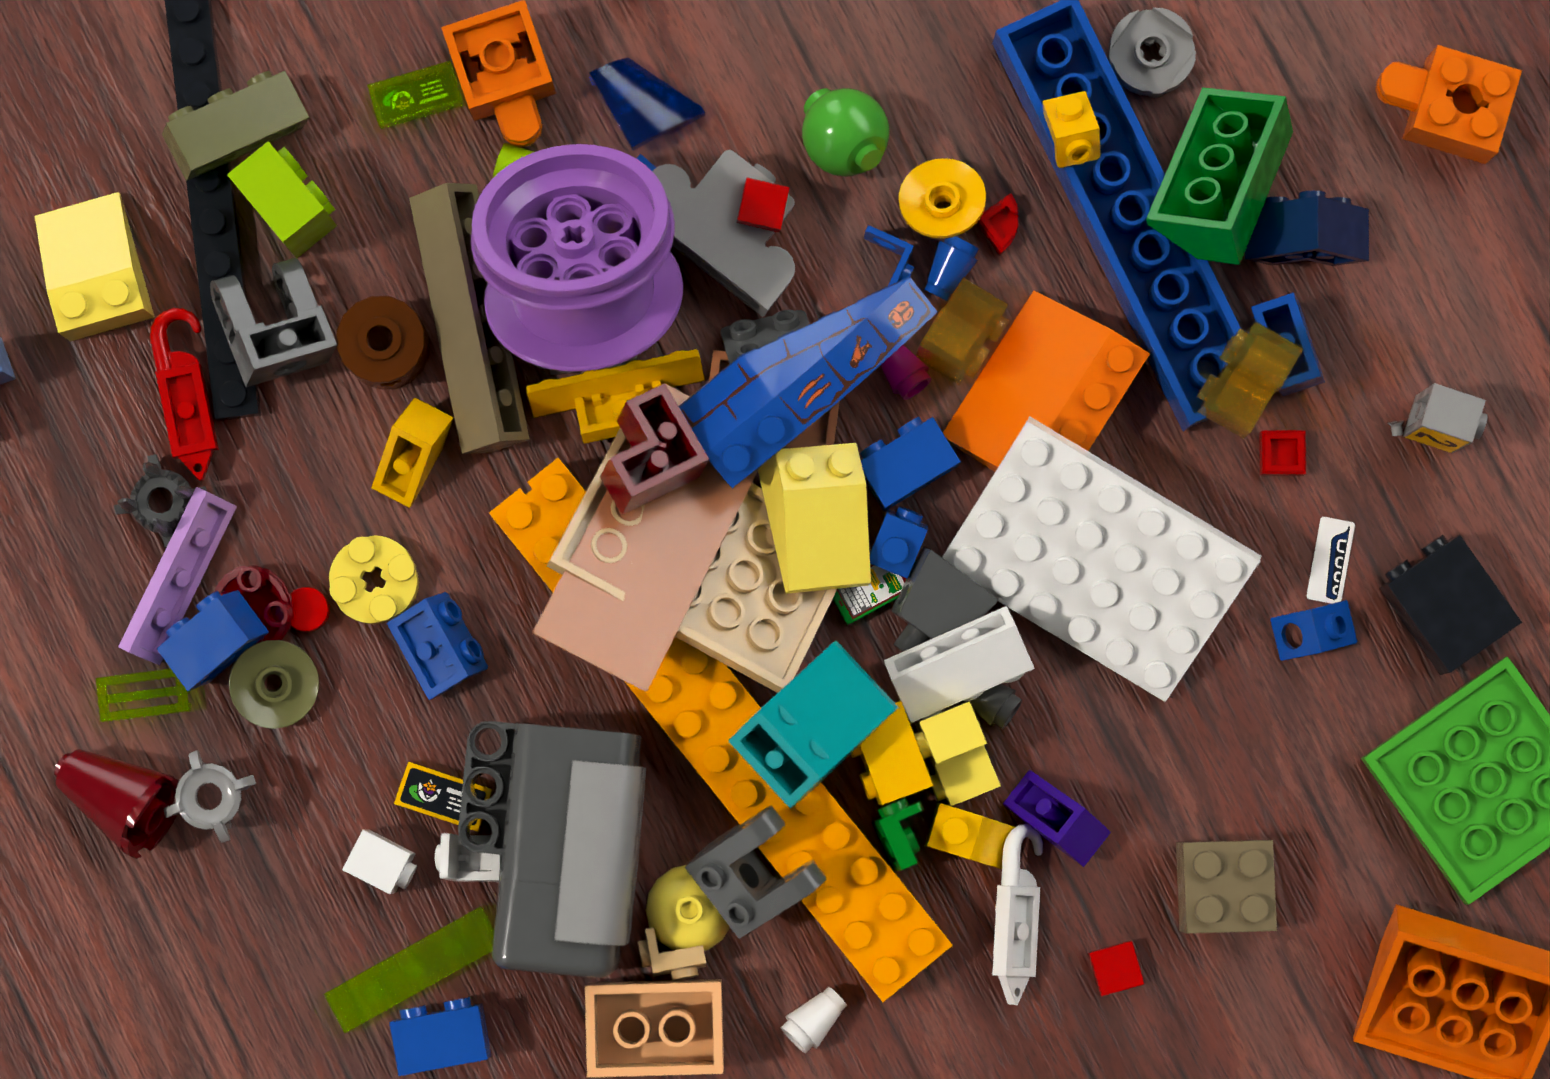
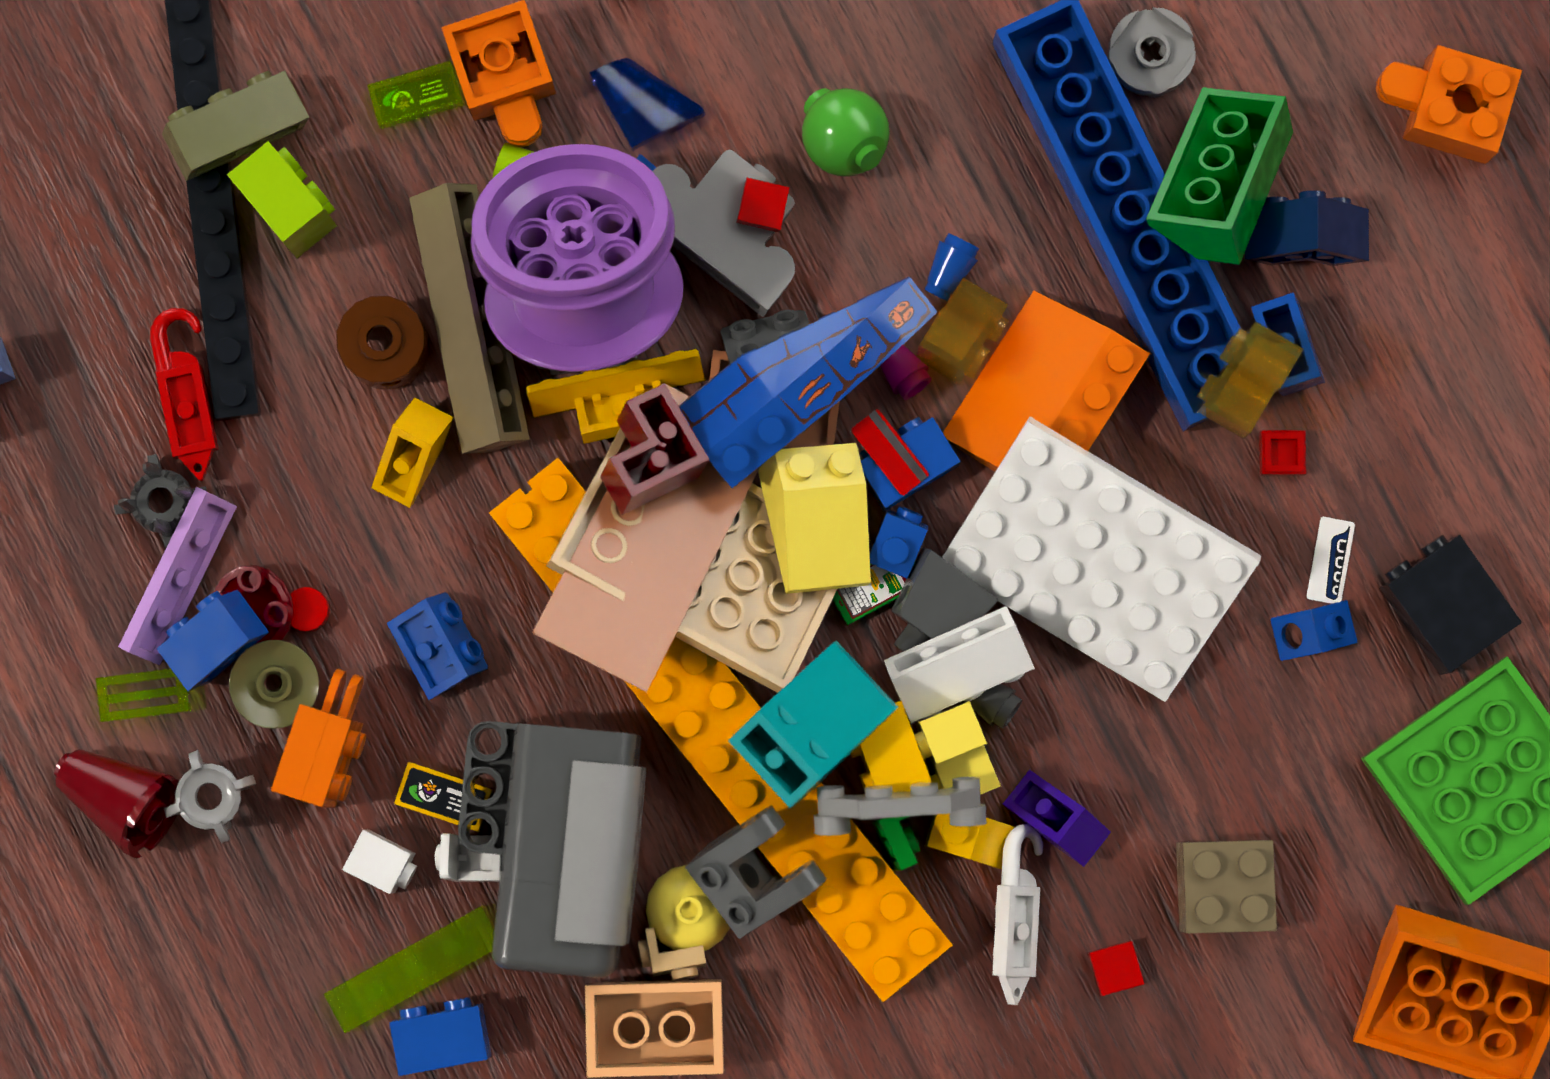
(92, 268): light yellow slope -> none
(280, 347): dark grey brick -> none
(322, 747): none -> orange brick
(363, 556): light yellow plate -> none
(813, 1020): white cone -> none
(879, 801): none -> light grey plate
(889, 452): none -> red sticker
(894, 245): blue bracket -> none
(942, 182): yellow dish -> none
(1000, 223): red tile -> none
(1072, 129): yellow bracket -> none
(1396, 428): light grey piece -> none
(1445, 418): light grey brick -> none

